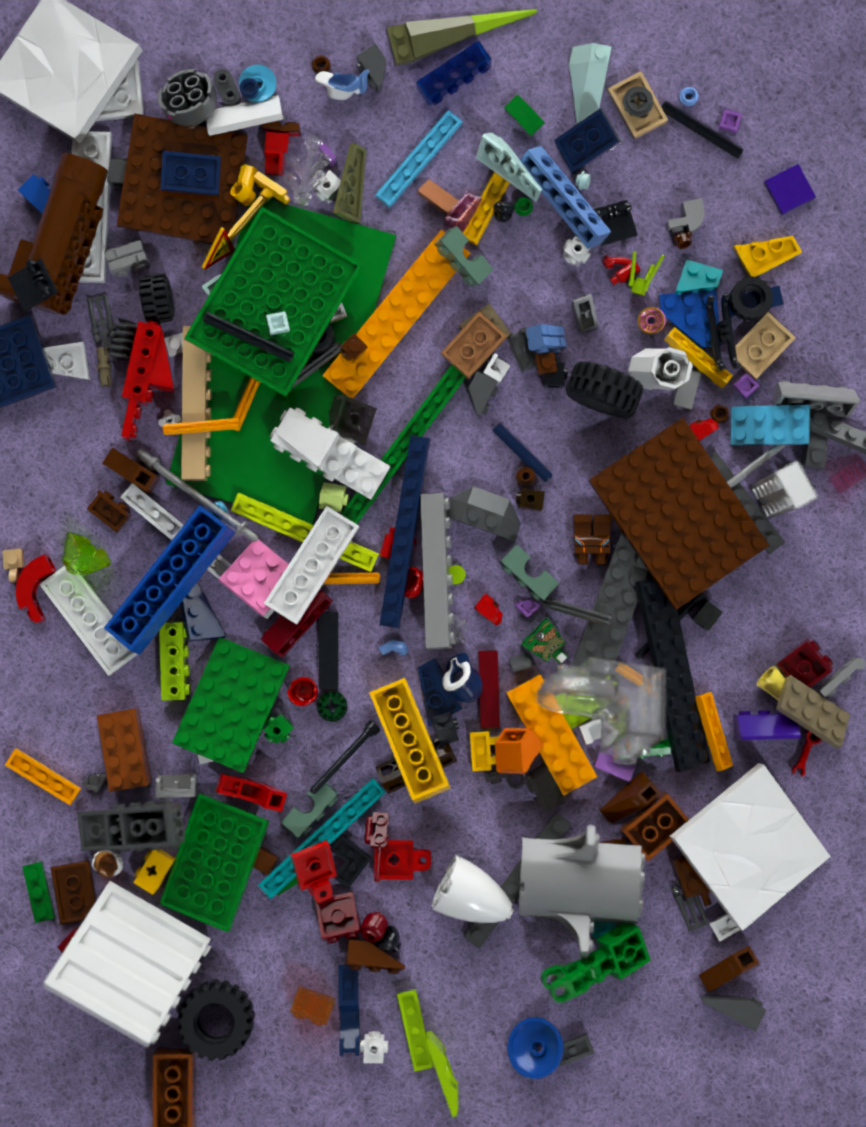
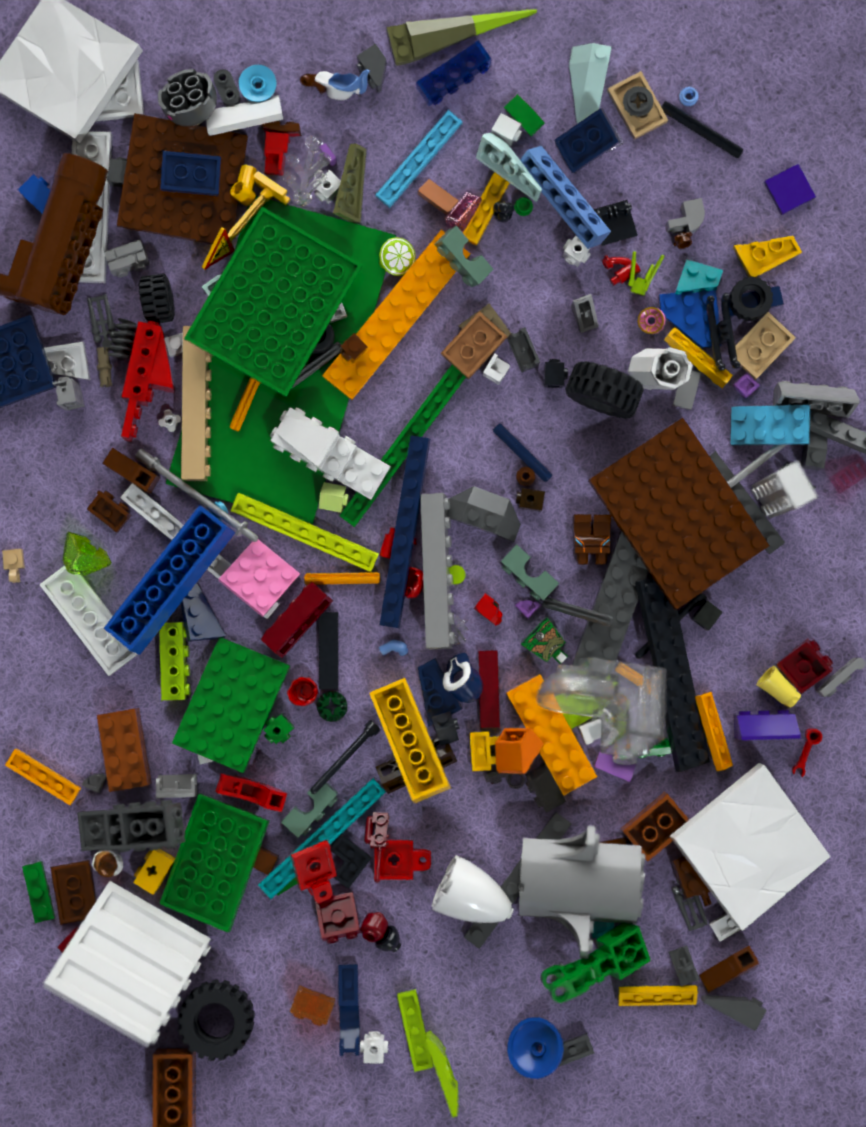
(27, 586): red arch -> none
(32, 284): black hinge -> none
(68, 394): none -> light grey hinge
(201, 426): light orange axle -> none
(248, 337): black axle -> none
(249, 88): dark blue tile -> none
(277, 323): light aqua tile -> none
(309, 81): none -> reddish brown arm
(311, 565): white plate -> none
(321, 59): reddish brown plate -> none
(351, 418): clear smoke slope -> none
(366, 955): reddish brown slope -> none
(396, 256): none -> dish
(480, 391): dark grey slope -> none
(507, 129): none -> white brick
(520, 662): dark grey slope -> none
(545, 363): reddish brown plate -> none
(546, 338): medium blue brick -> none
(583, 180): light aqua plate -> none
(631, 798): reddish brown slope -> none
(657, 995): none -> yellow plate
(683, 965): none -> dark grey hips
(703, 428): red rock -> none
(719, 409): reddish brown plate -> none
(730, 121): medium lavender tile -> none
(813, 712): dark tan plate -> none

